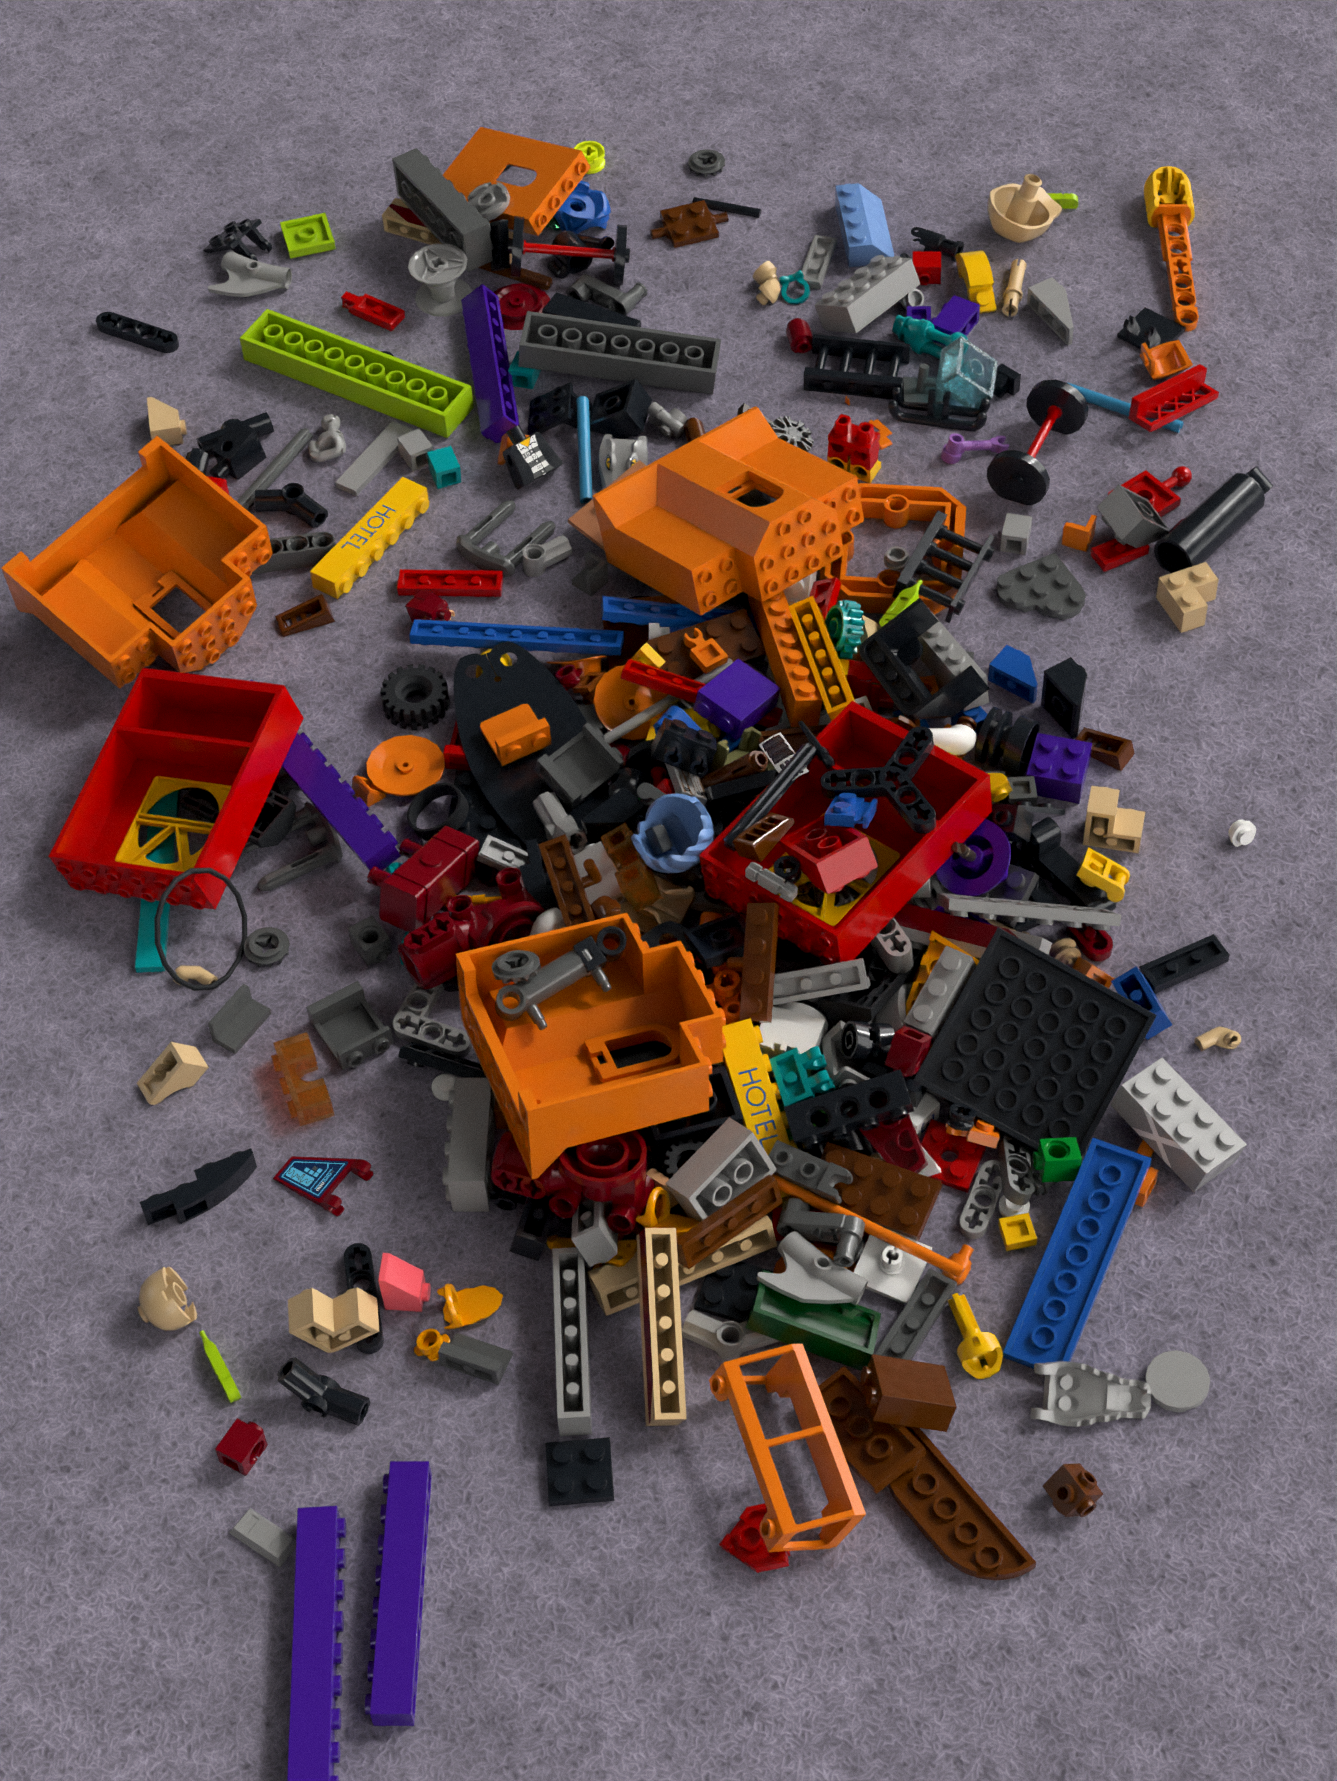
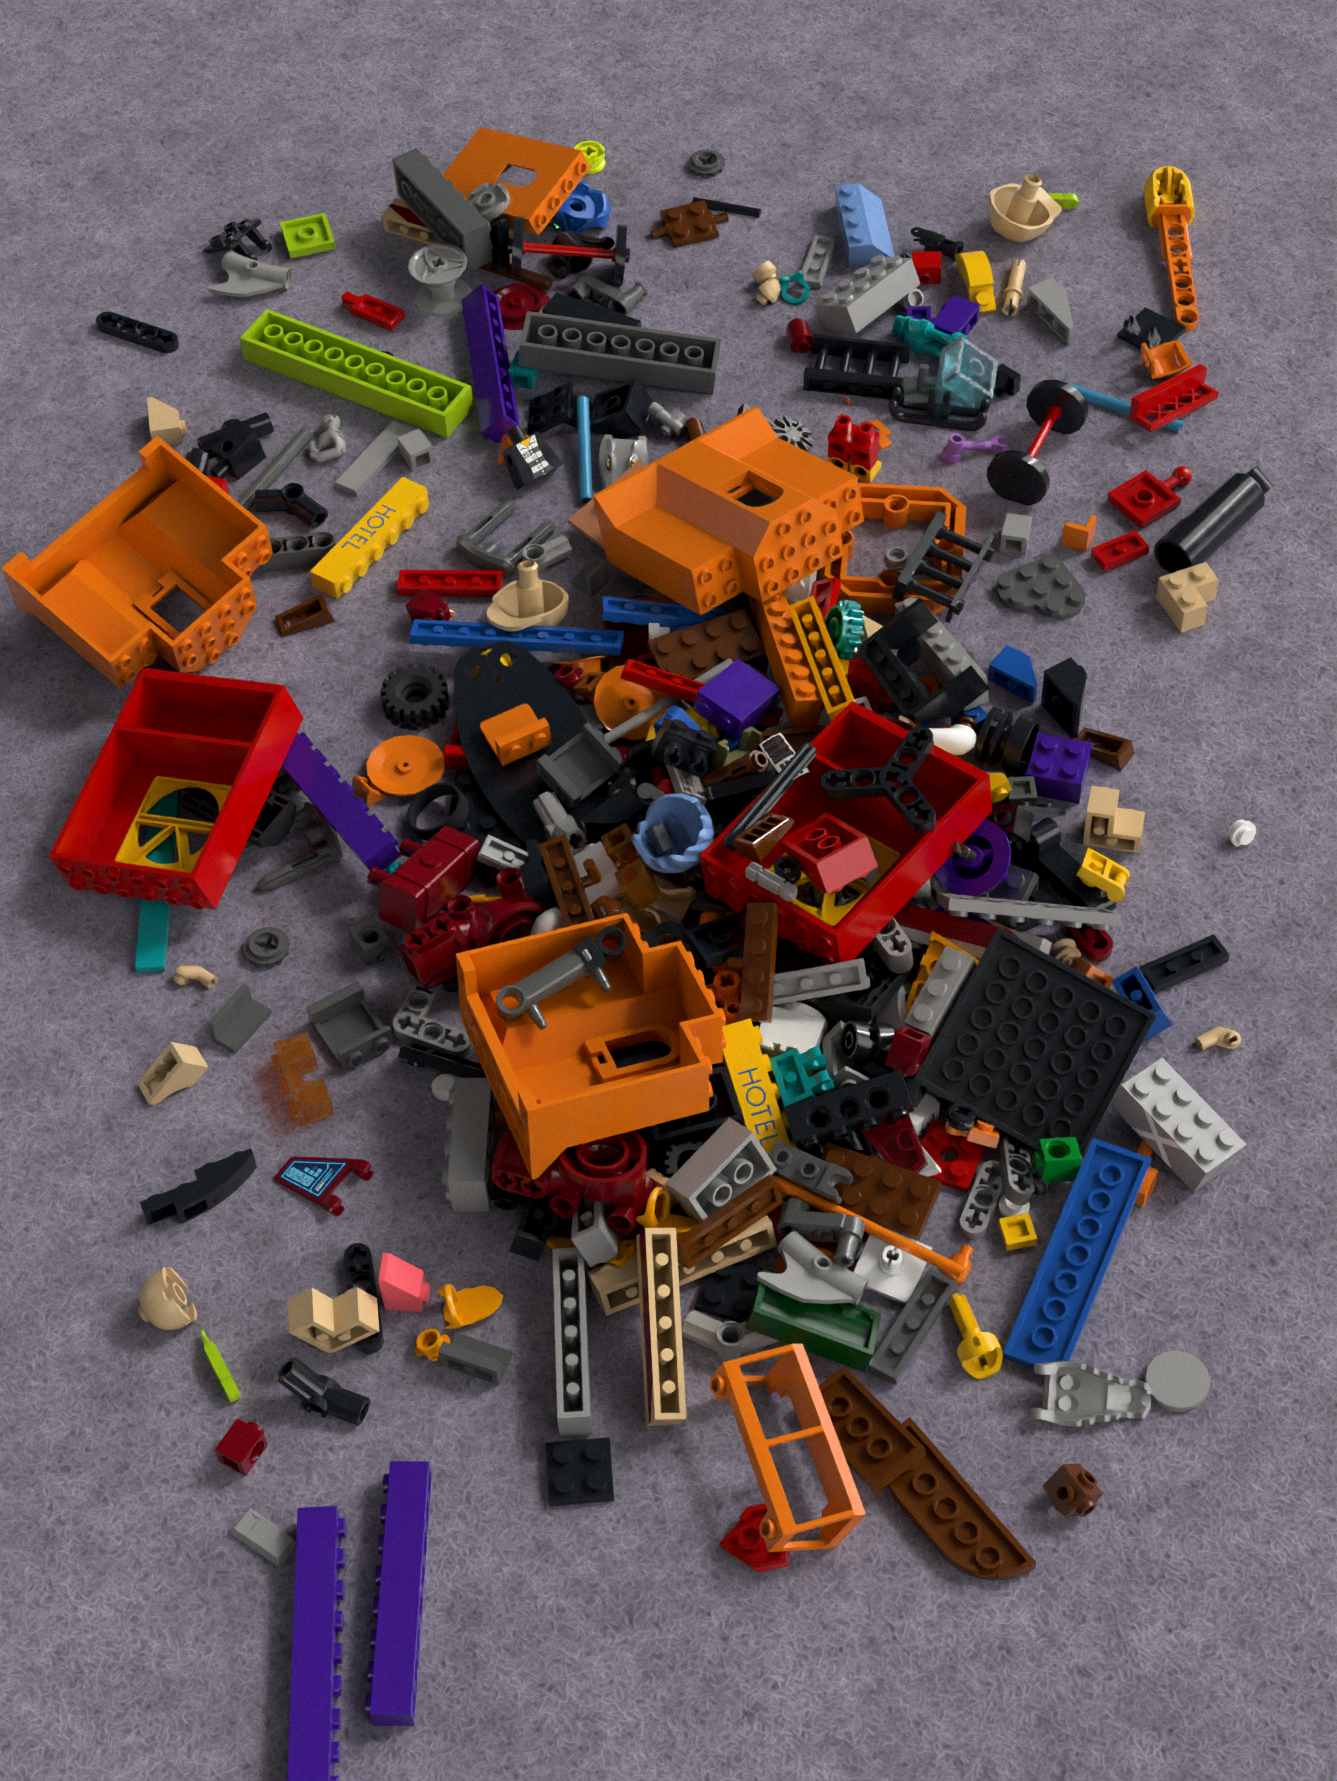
(157, 928): black piece -> none
(444, 467): teal brick -> none
(516, 966): dark grey gear -> none
(528, 602): none -> tan piece
(648, 656): yellow plate -> none
(706, 654): orange plate -> none
(821, 752): black piece -> none
(848, 810): blue plate -> none
(902, 601): lime piece -> none
(908, 1393): reddish brown brick -> none
(1132, 518): dark grey slope -> none

